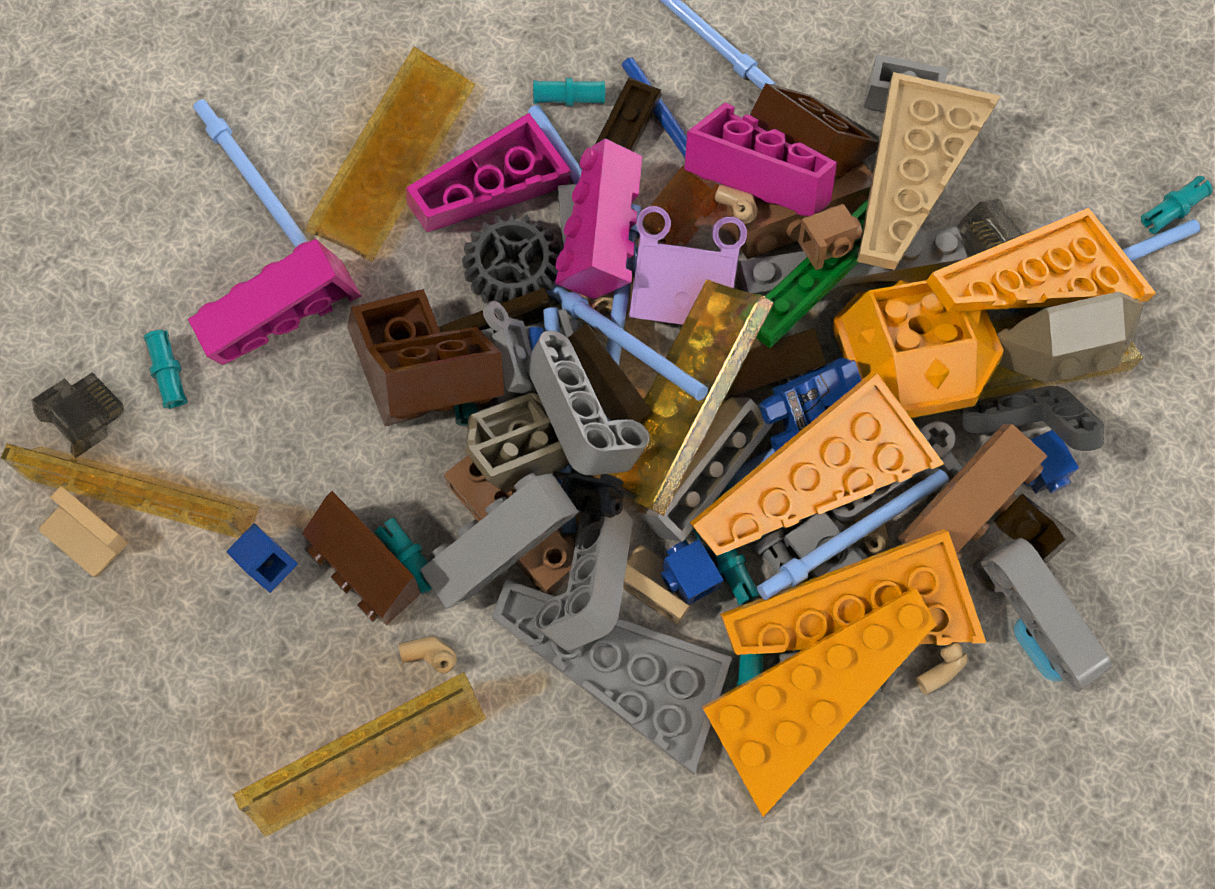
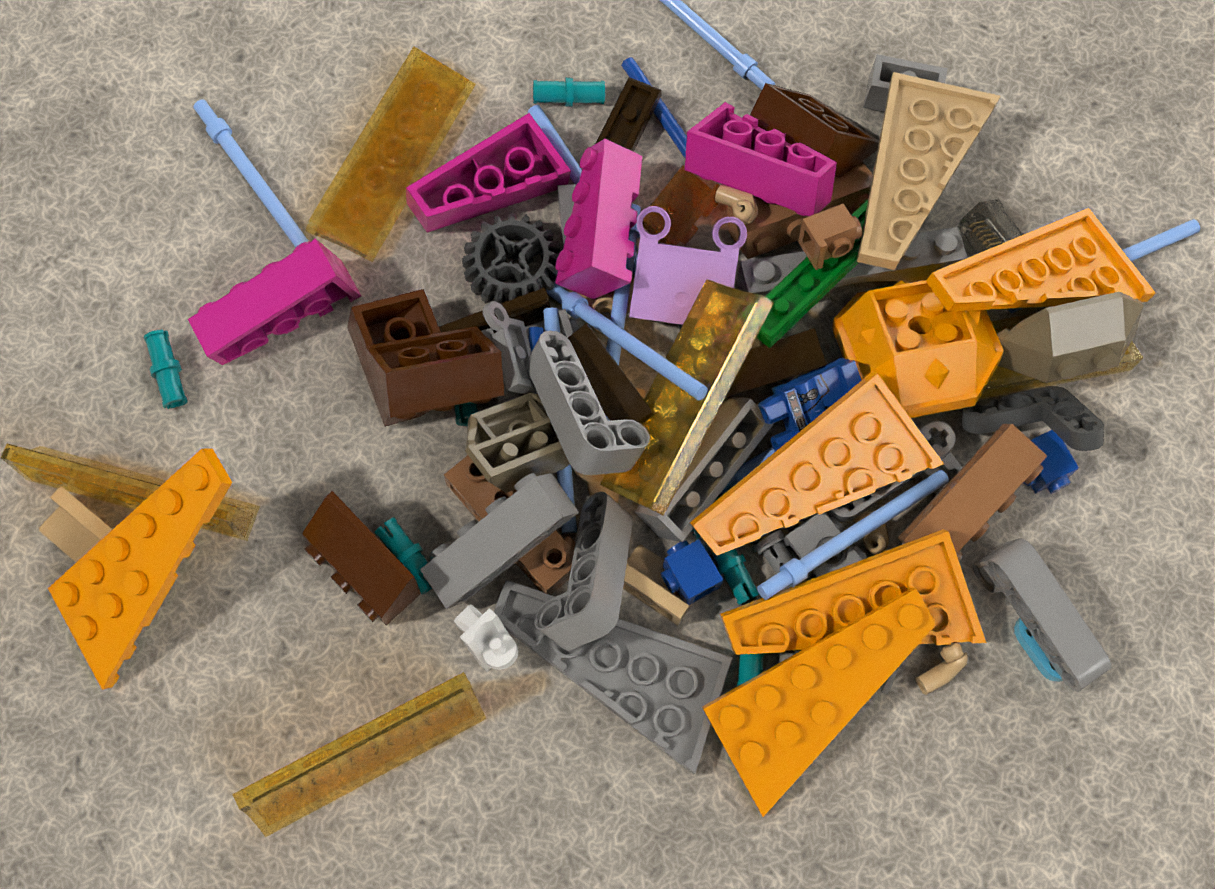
(79, 411): clear smoke piece -> none
(132, 569): none -> light orange wing
(262, 558): blue brick -> none
(431, 650): tan arm -> none
(486, 638): none -> white hips
(604, 494): black hinge -> none
(1032, 523): dark brown slope -> none
(1177, 204): teal pin -> none

